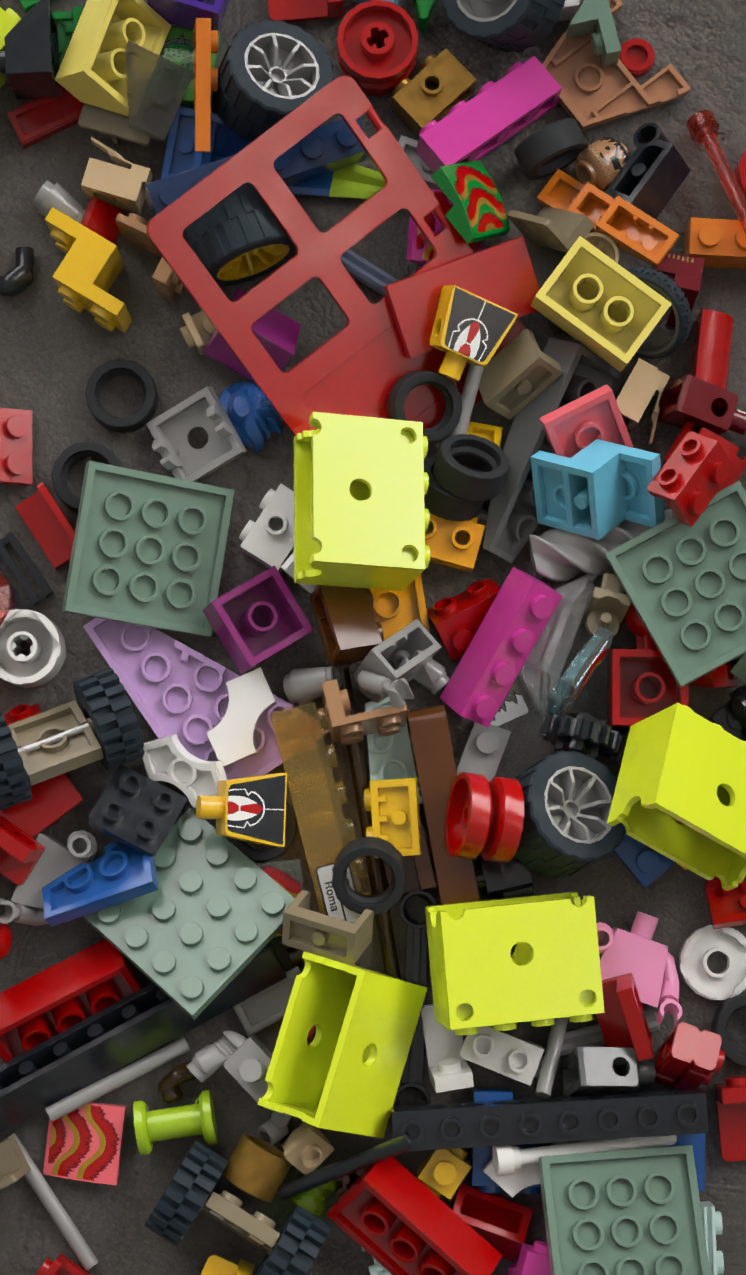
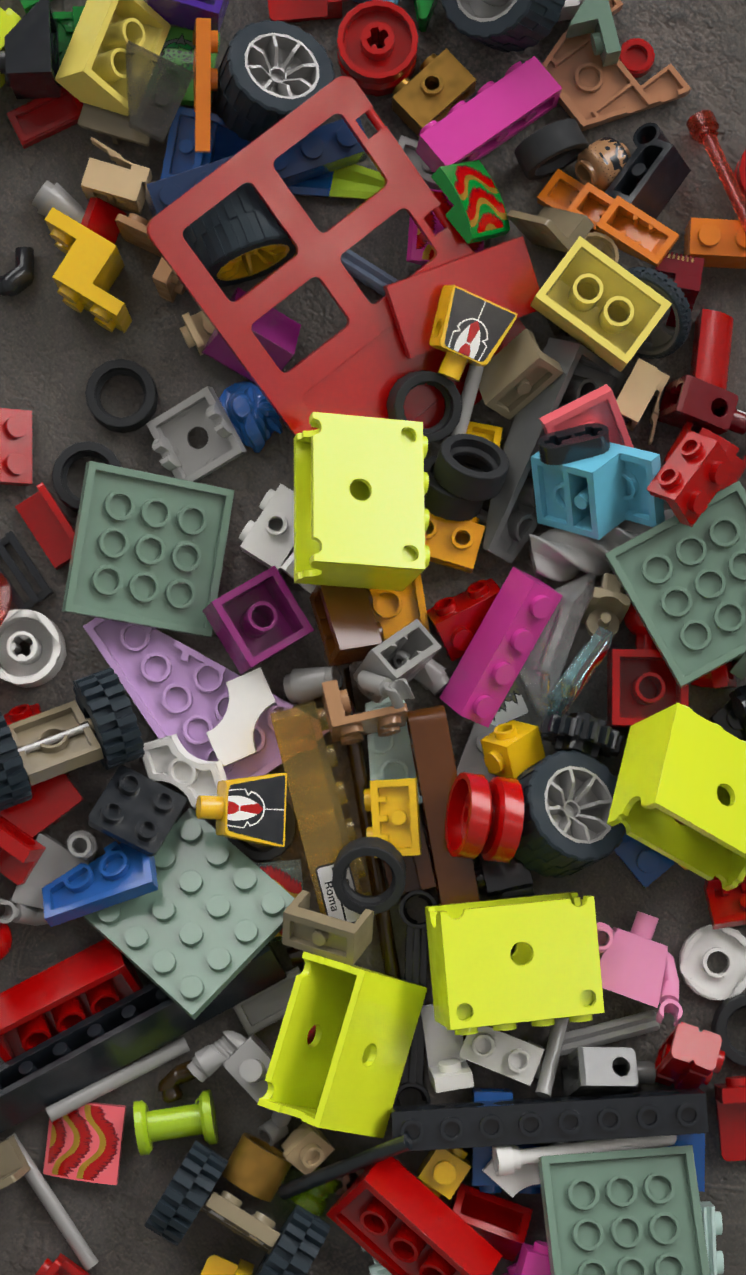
(512, 748): none -> yellow brick
(574, 444): none -> black beam
(624, 1017): red panel -> none

